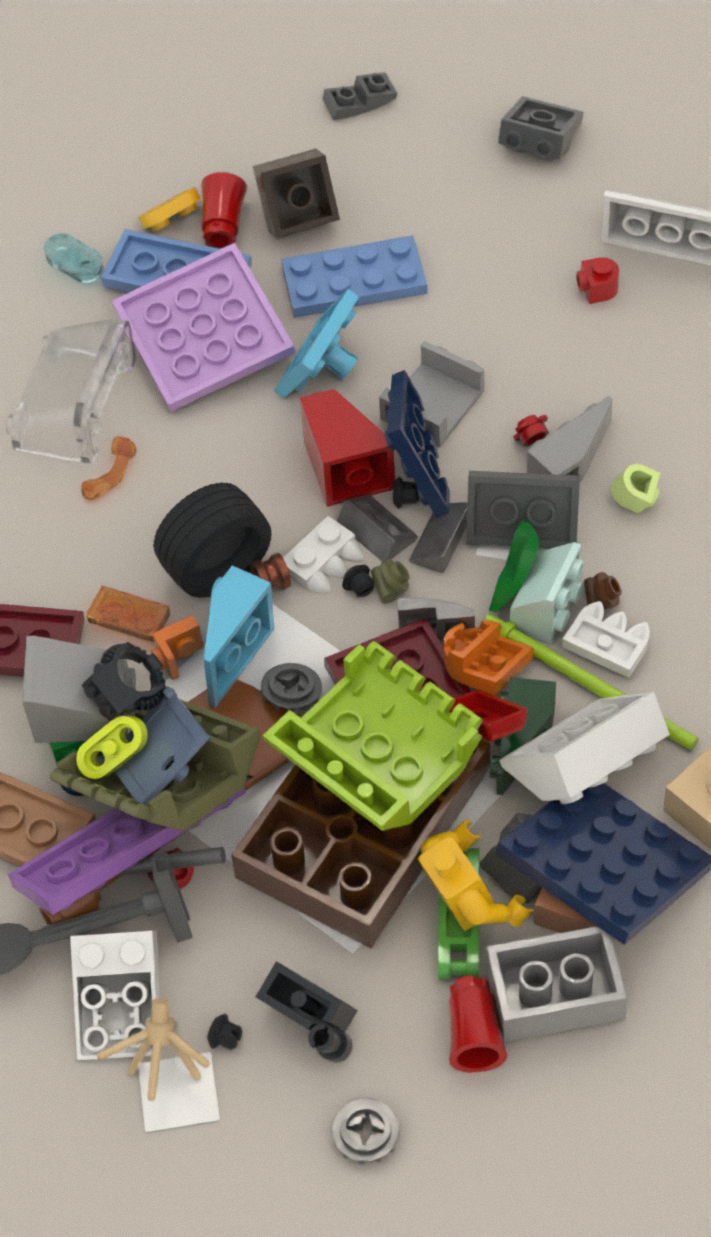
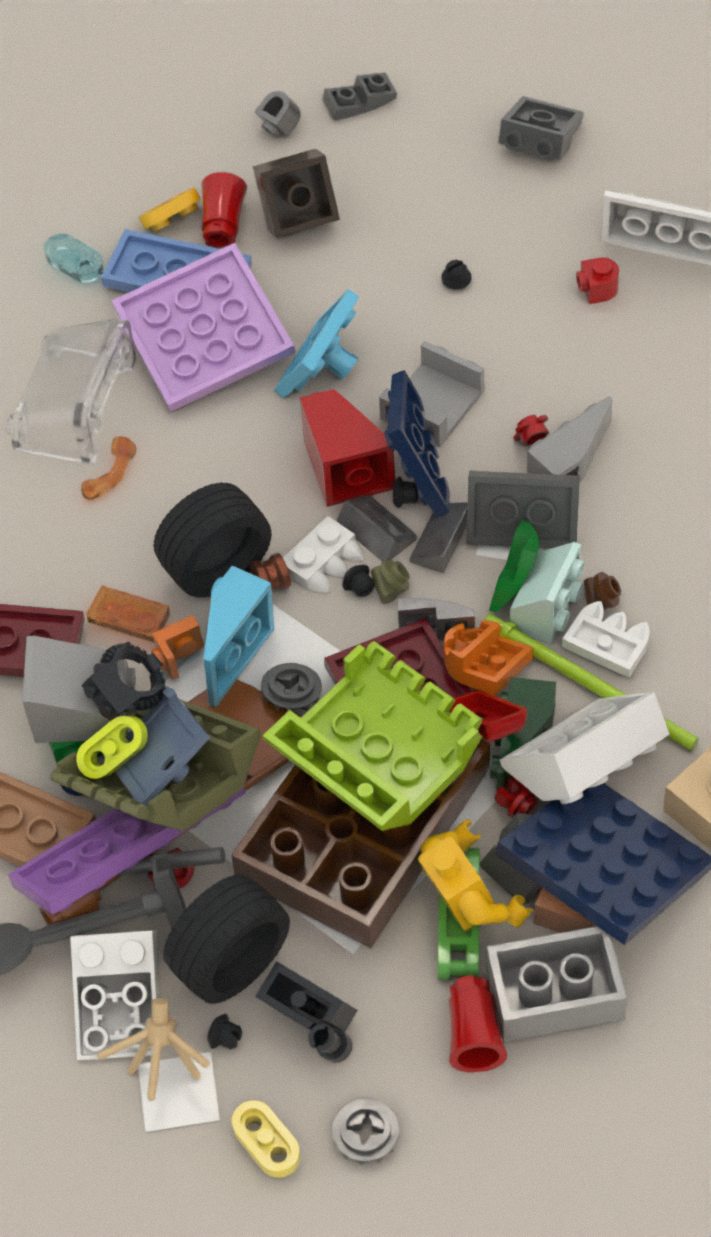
(226, 938): none -> black tyre
(268, 1140): none -> light yellow plate
(278, 113): none -> flat silver plate
(370, 270): medium blue plate -> none
(456, 275): none -> black piece
(519, 801): none -> red plate
(636, 488): yellowish green plate -> none

